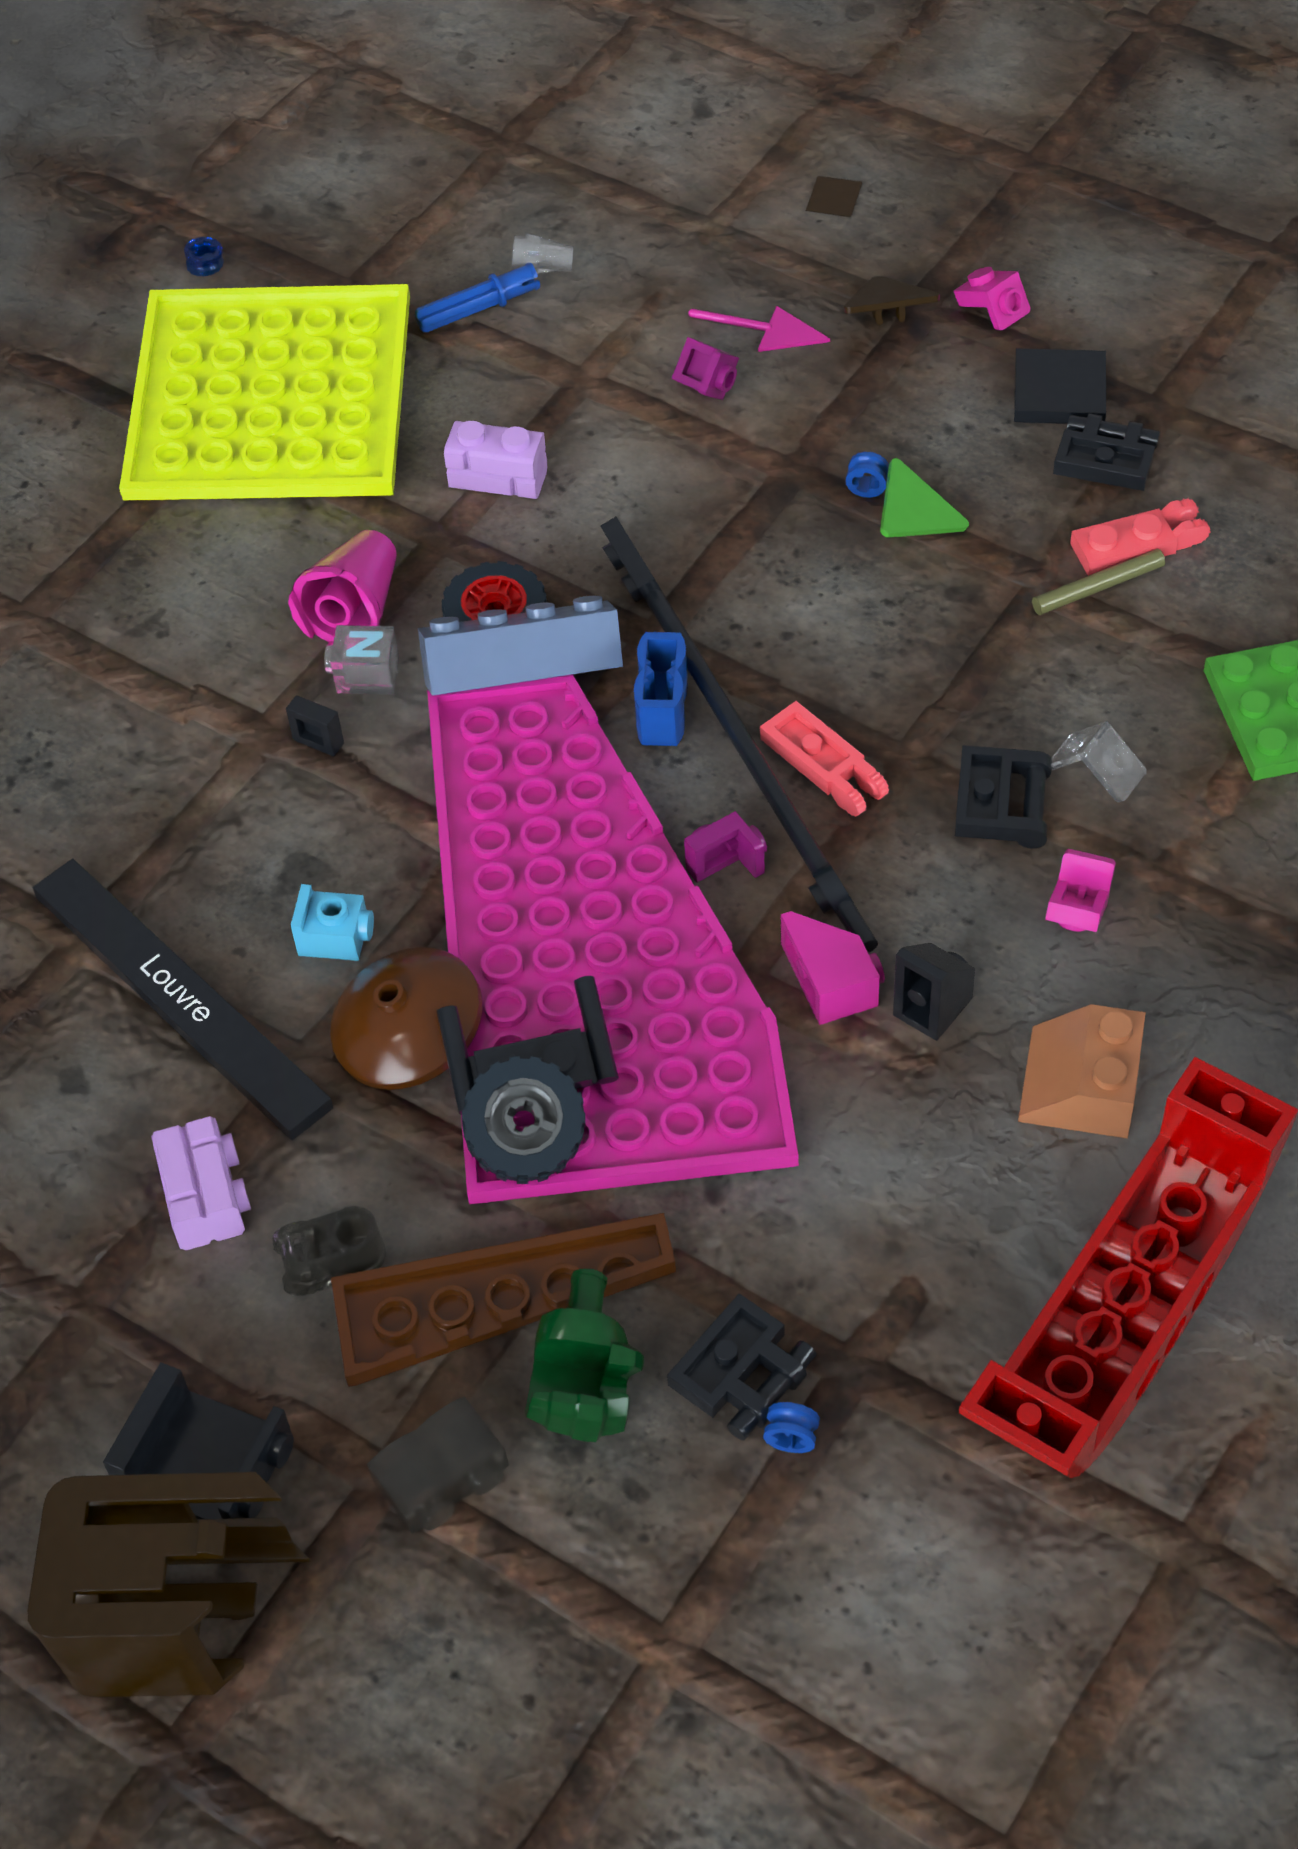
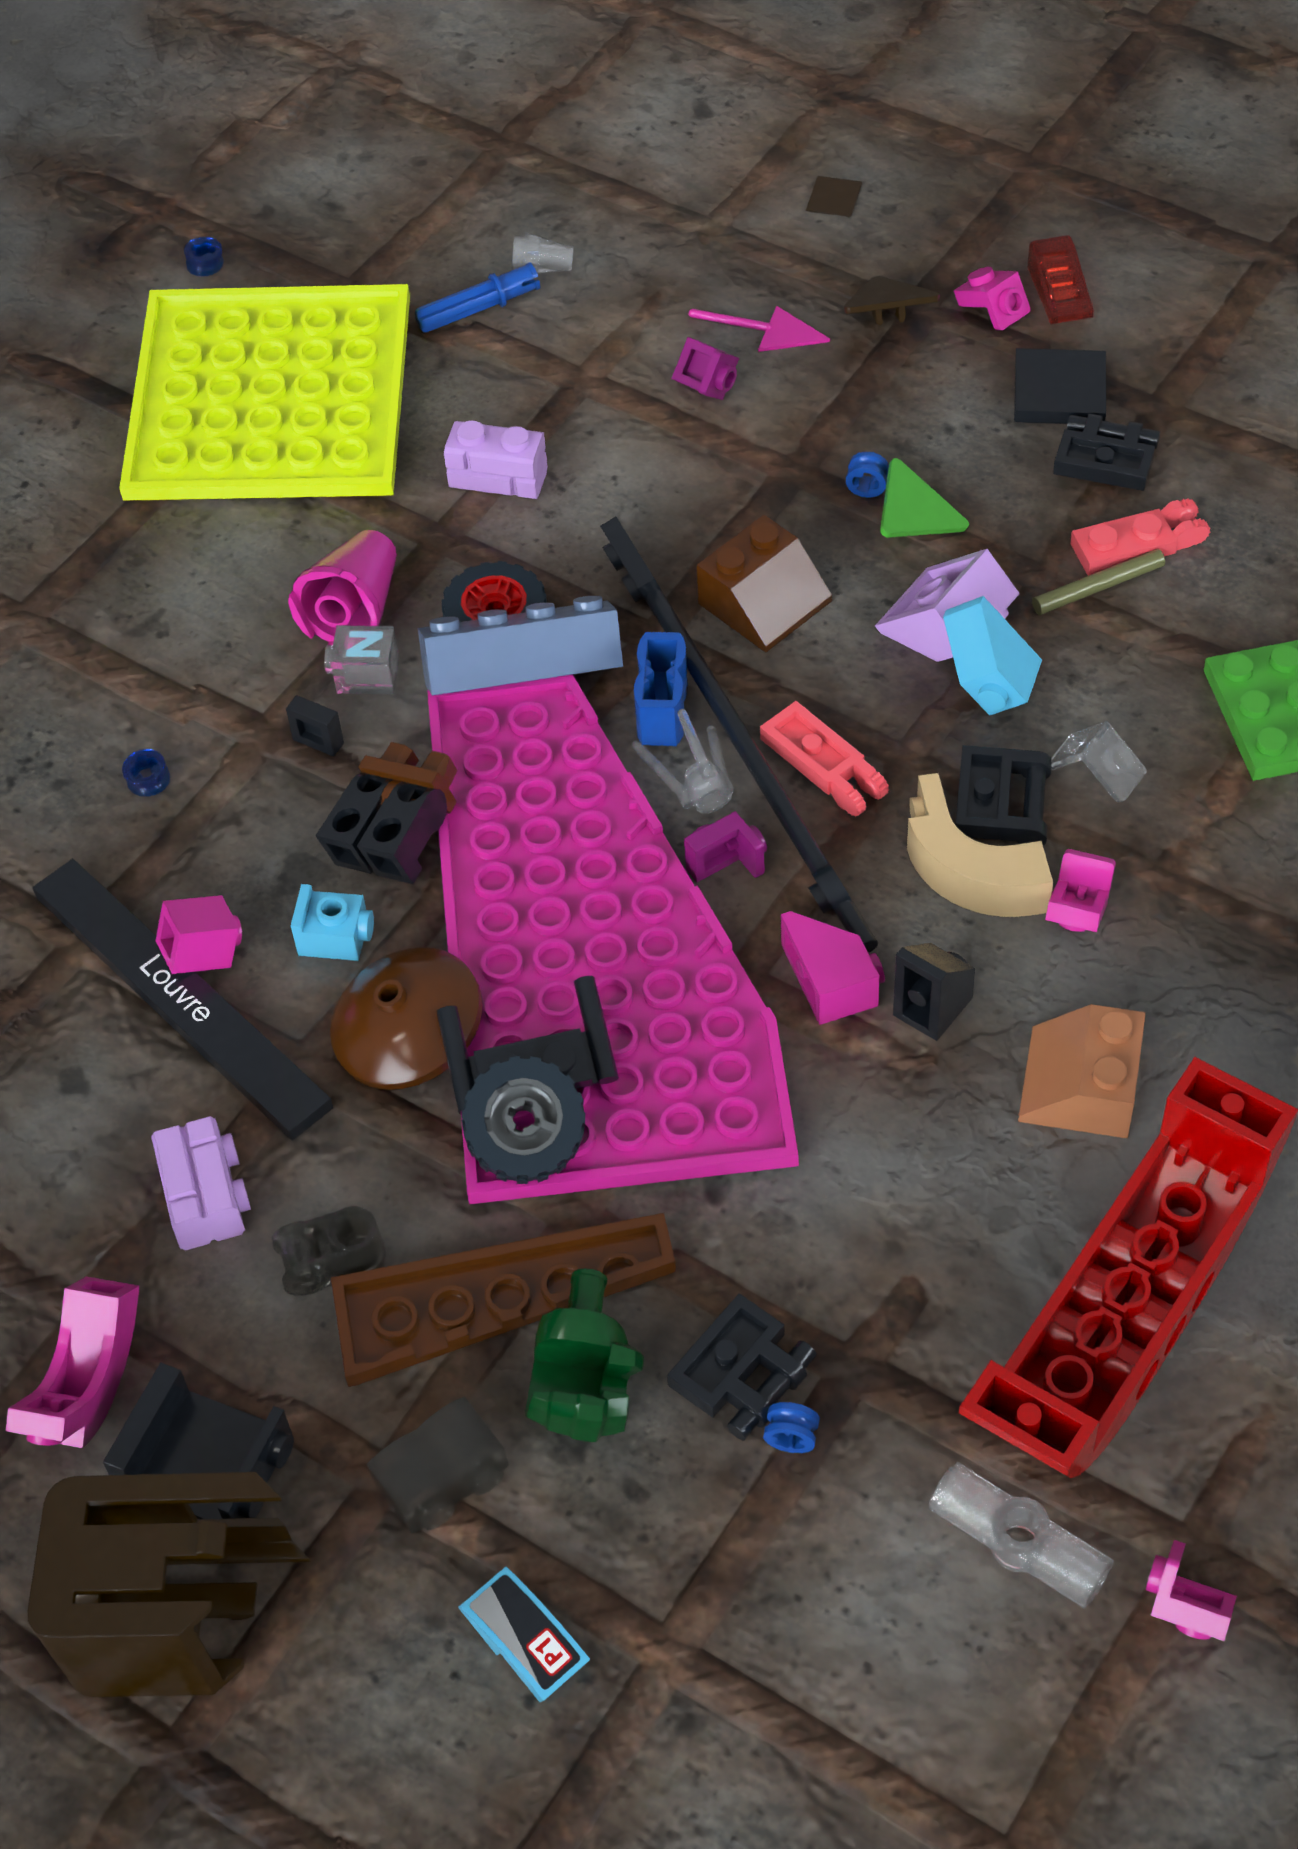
(85, 1366): none -> dark pink arch
(143, 760): none -> clear blue bush
(198, 934): none -> dark pink brick
(389, 813): none -> black hips
(524, 1633): none -> slope
(705, 784): none -> clear plant
(762, 584): none -> reddish brown slope
(918, 614): none -> lavender slope
(971, 873): none -> tan arch
(990, 656): none -> medium azure slope
(1053, 1554): none -> clear piece
(1058, 277): none -> clear red slope
(1191, 1606): none -> dark pink bracket

